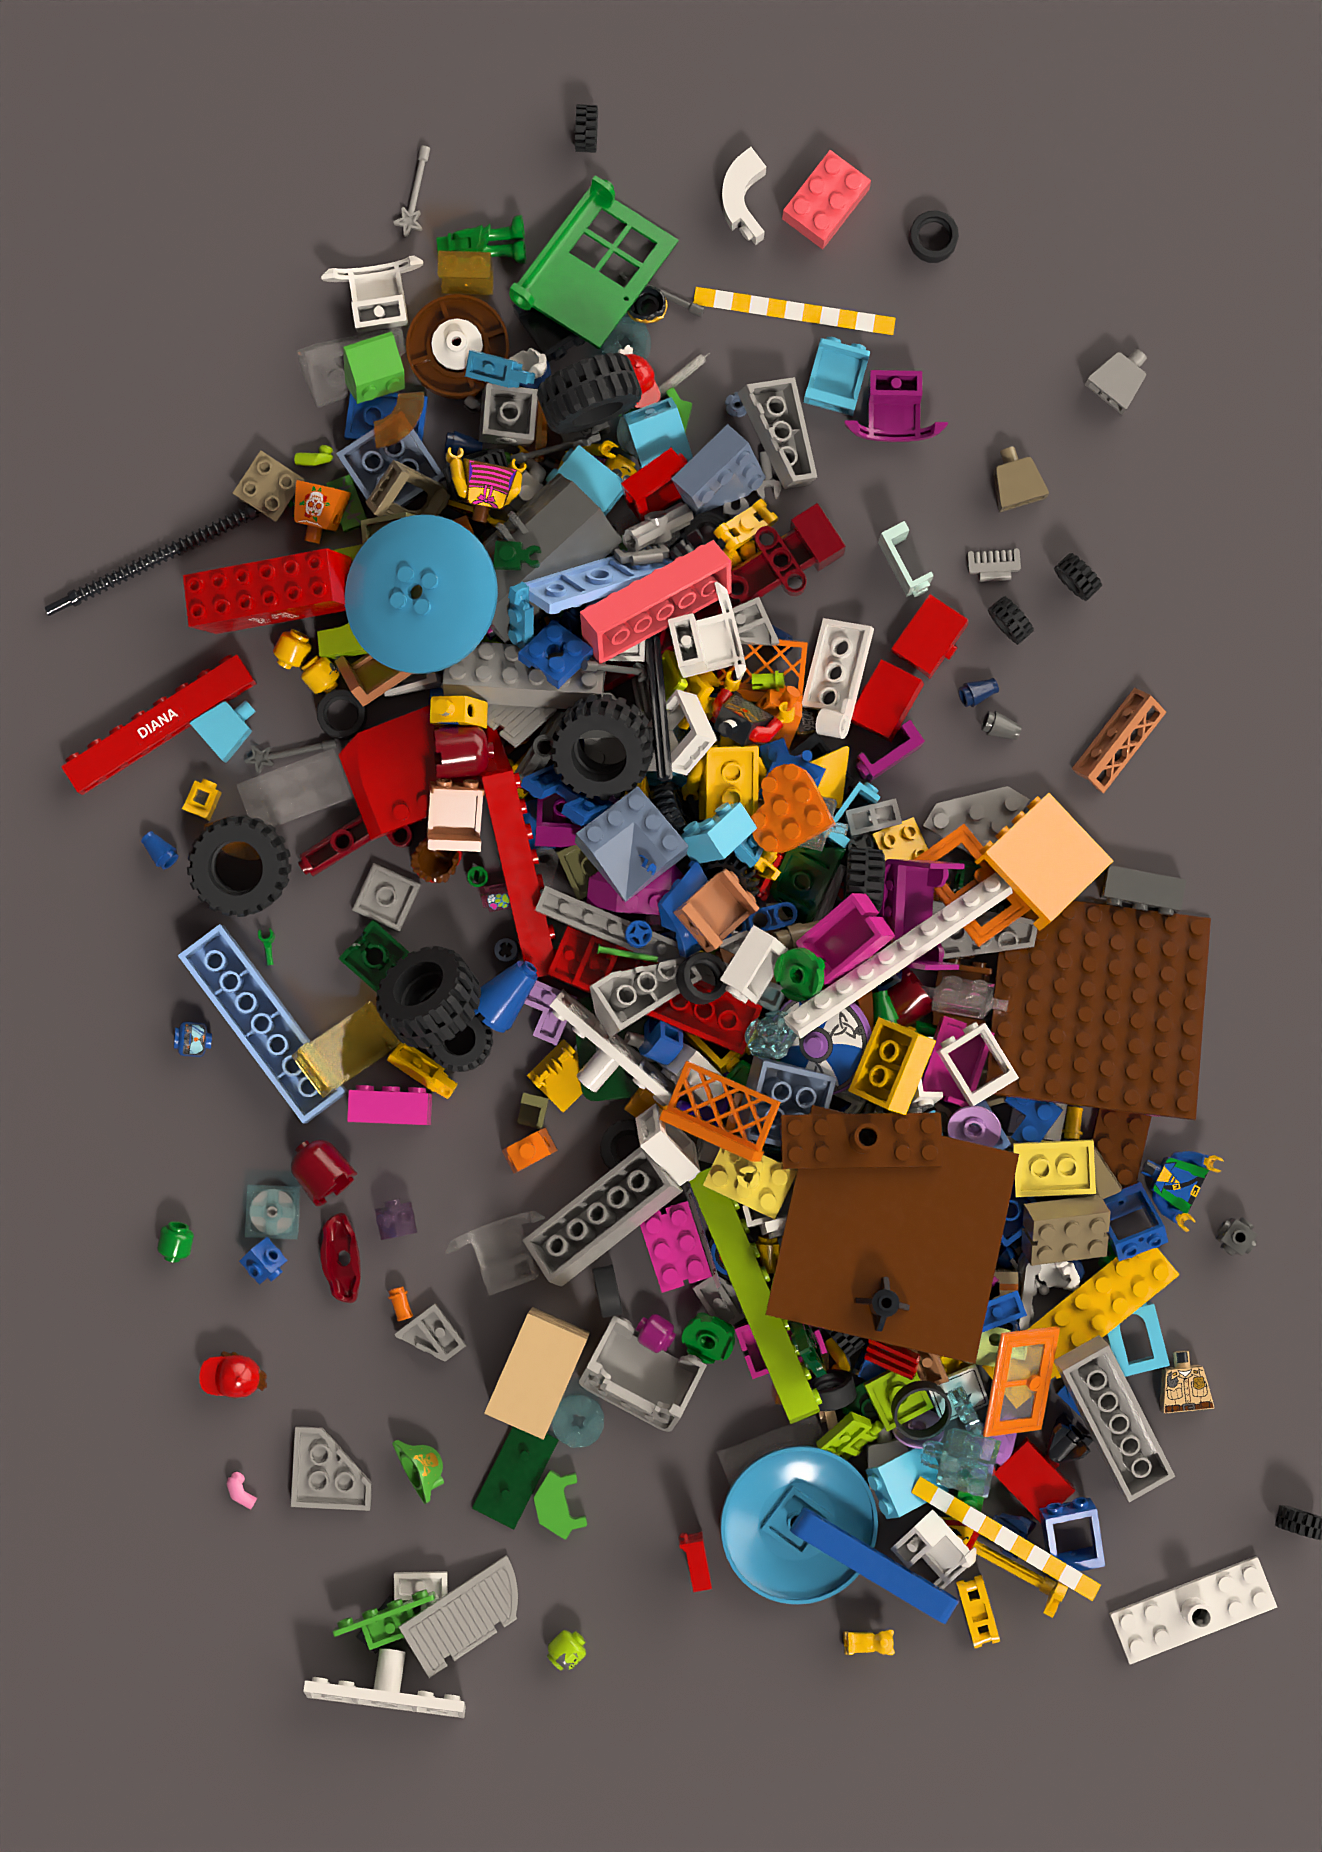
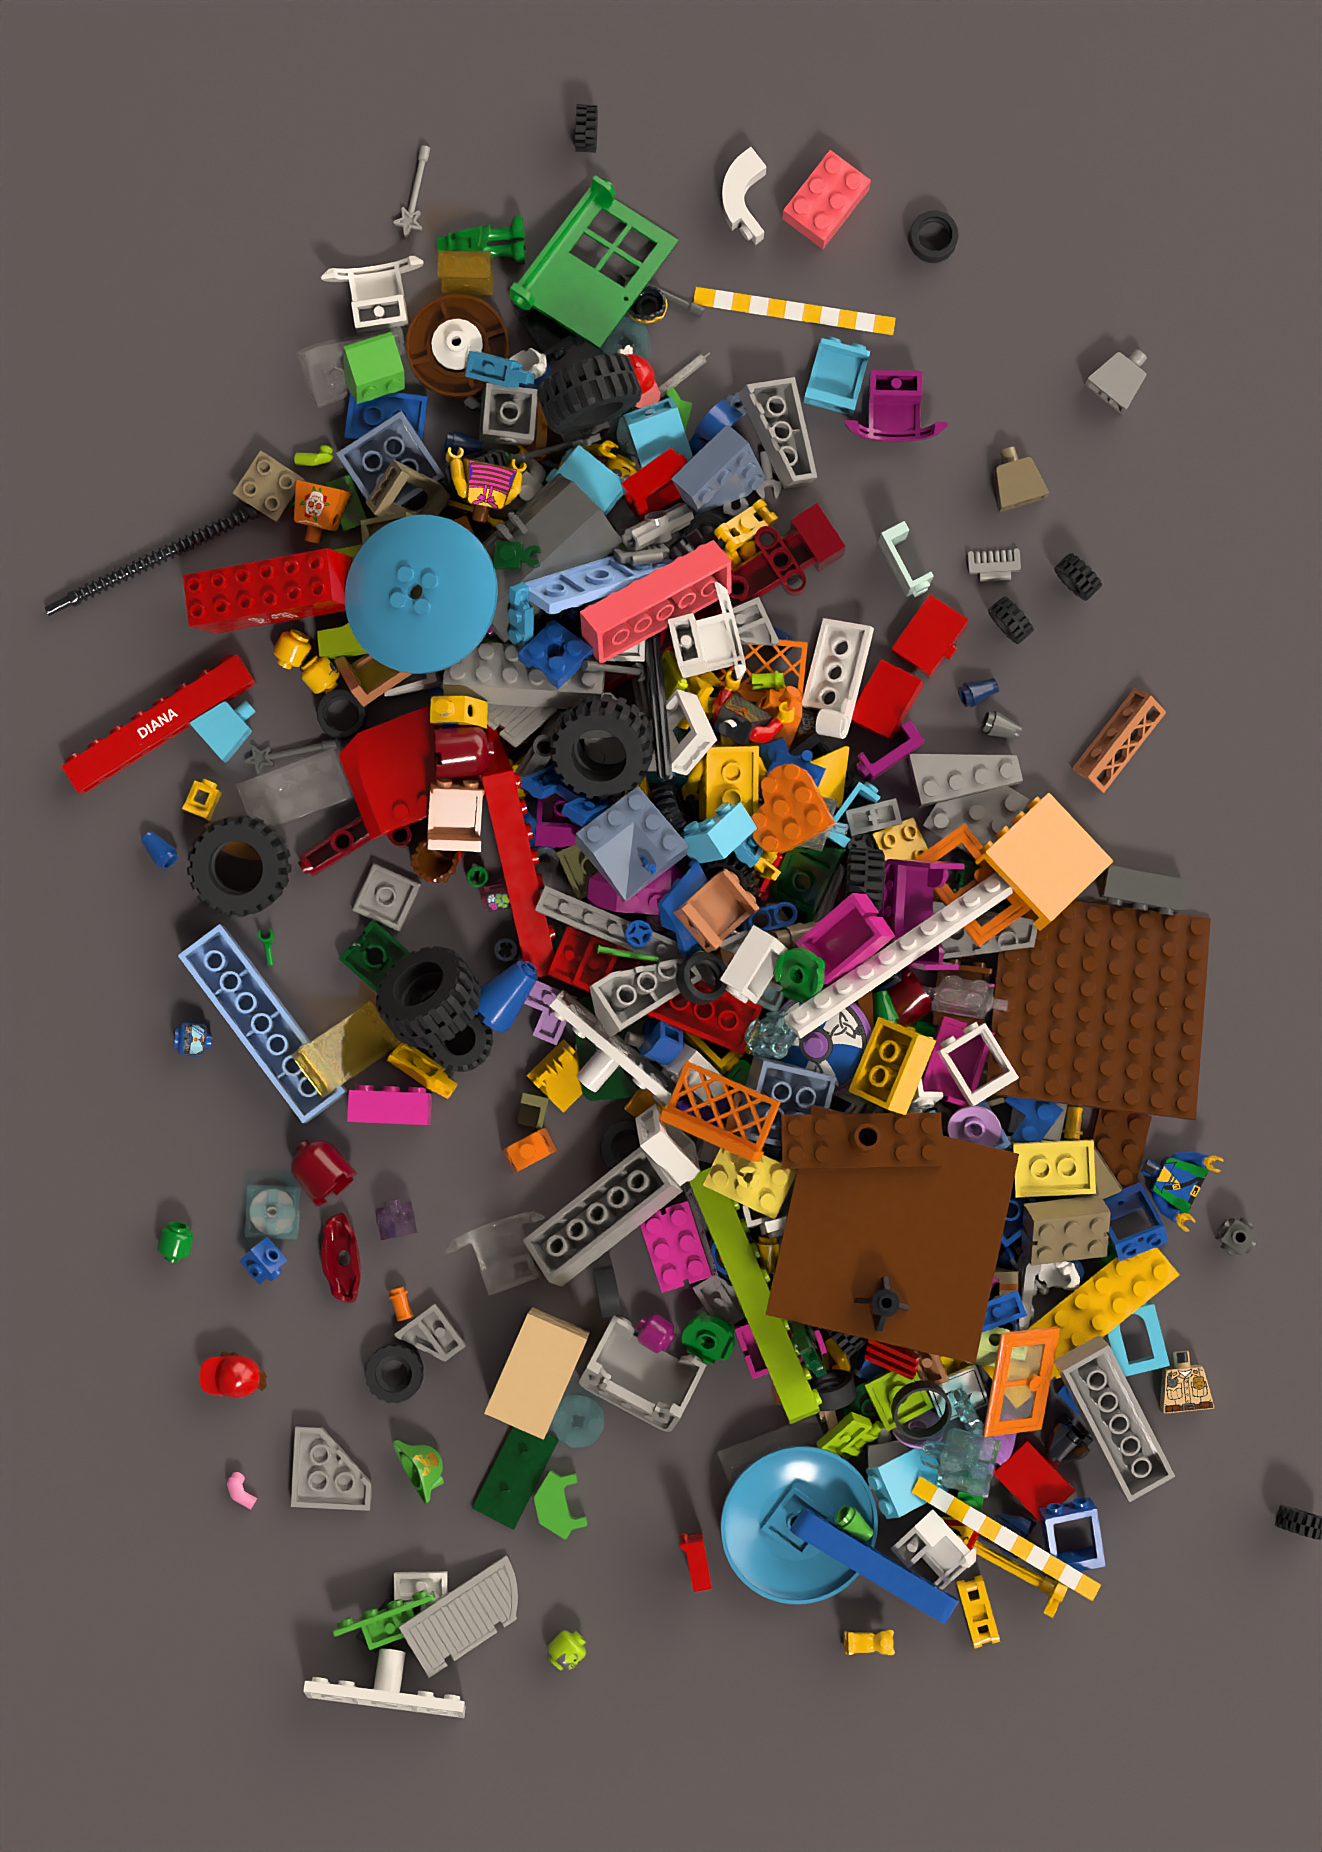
(400, 421): clear orange tile -> none
(414, 1373): none -> black tyre
(713, 423): none -> blue brick
(851, 1522): none -> bright green cone
(956, 776): none -> light grey wedge
(1167, 1617): white plate -> none

